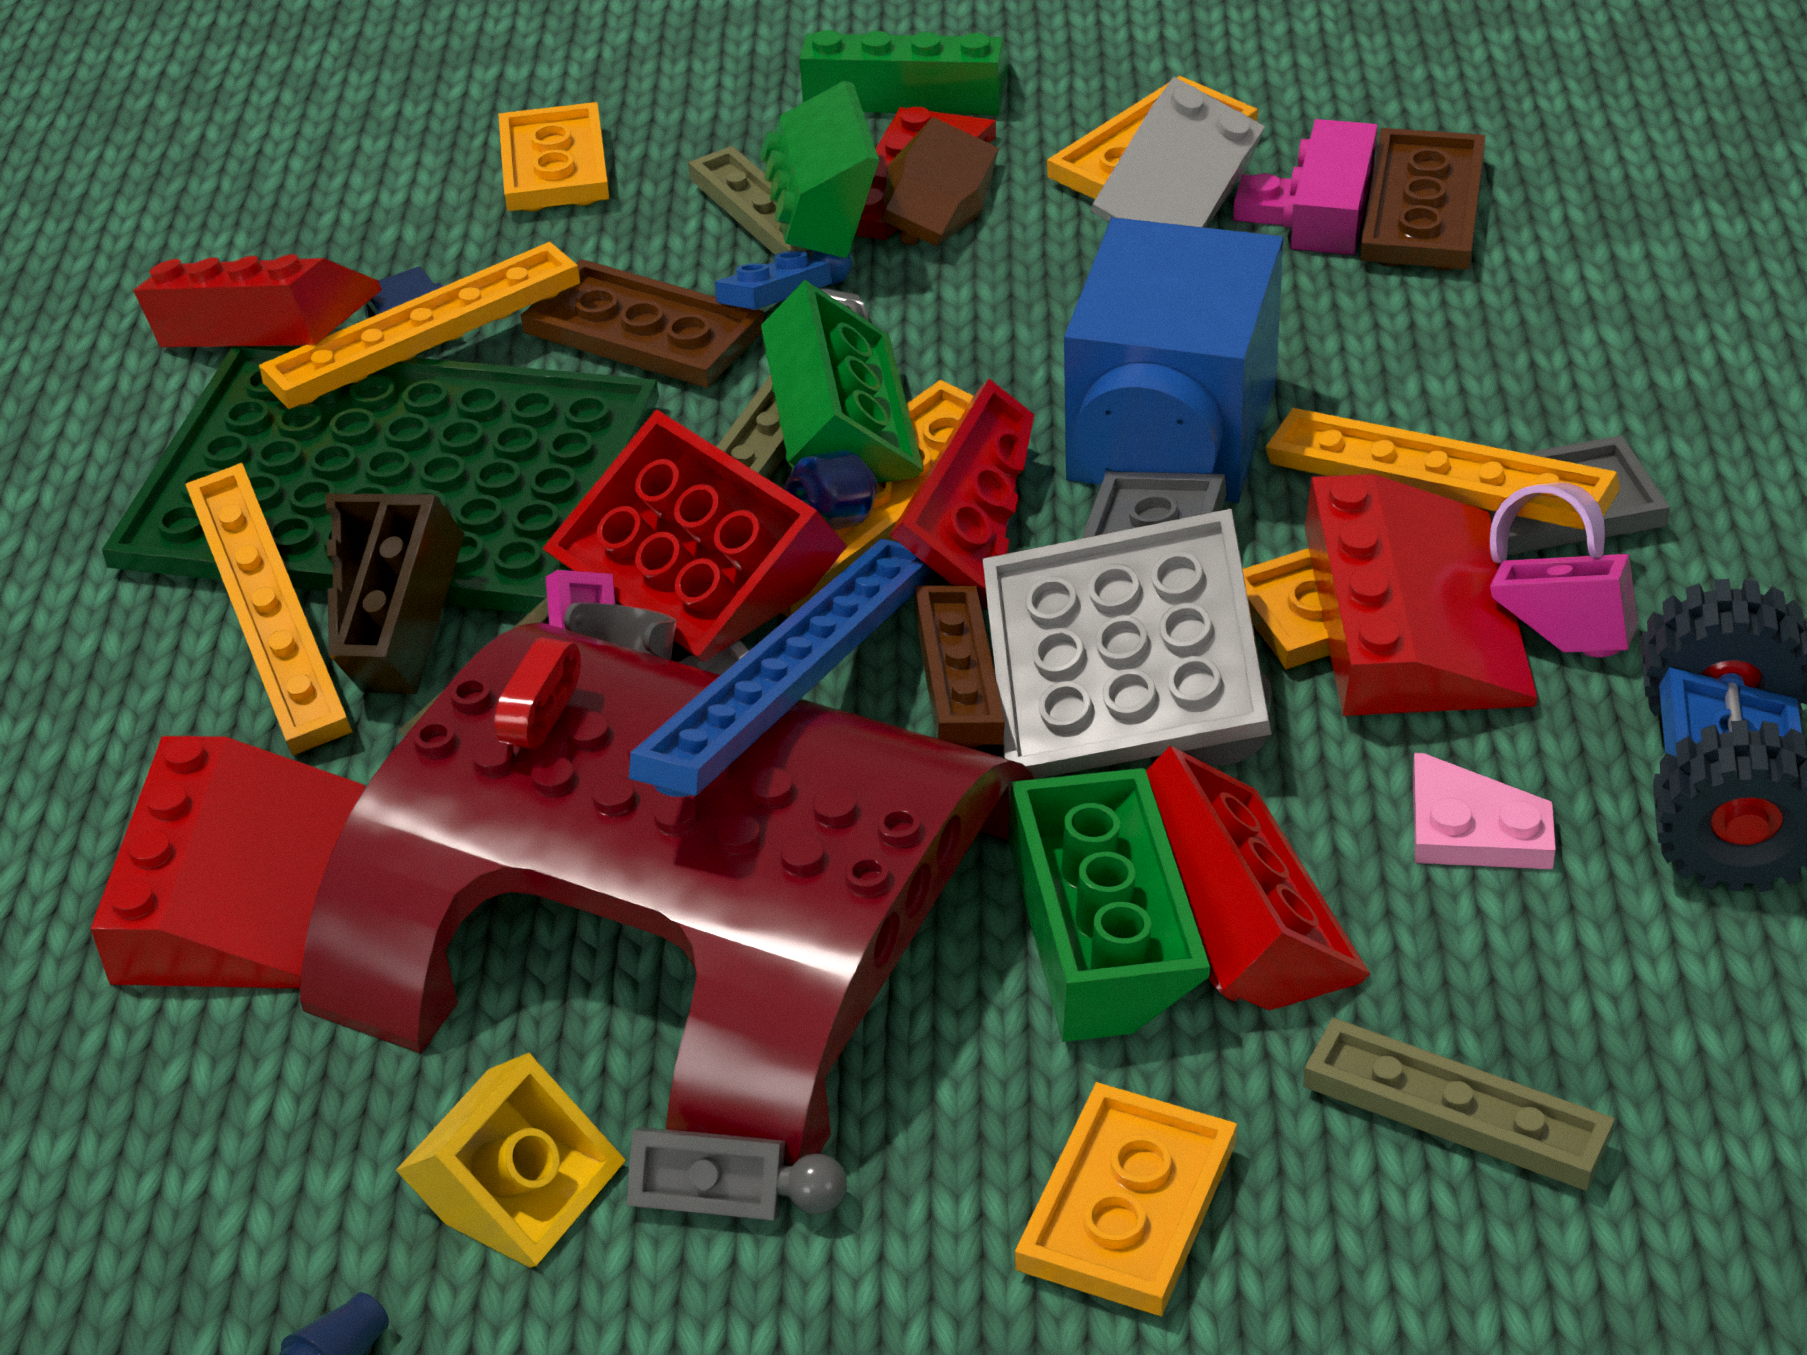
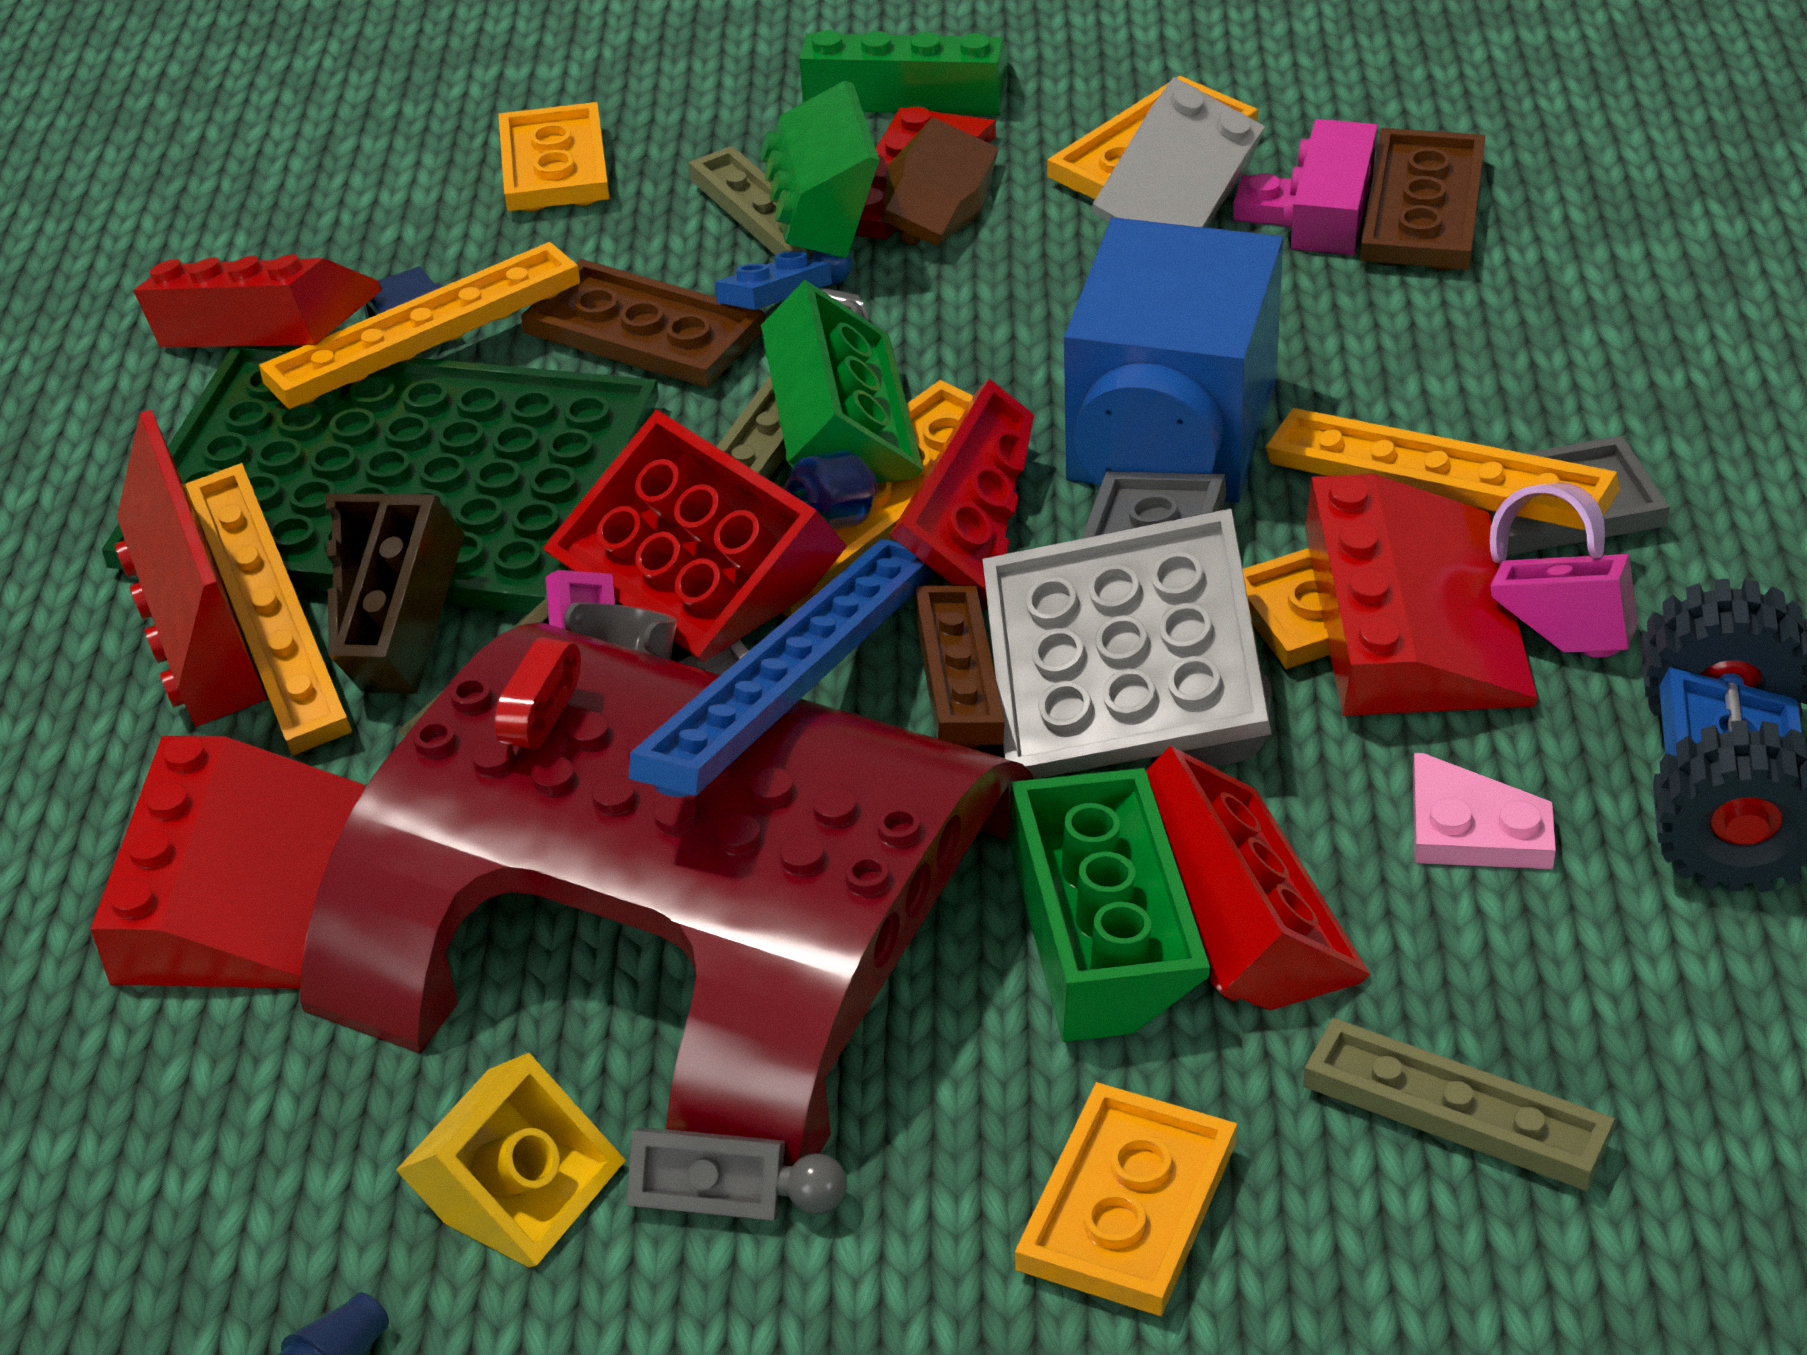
(181, 586): none -> red slope

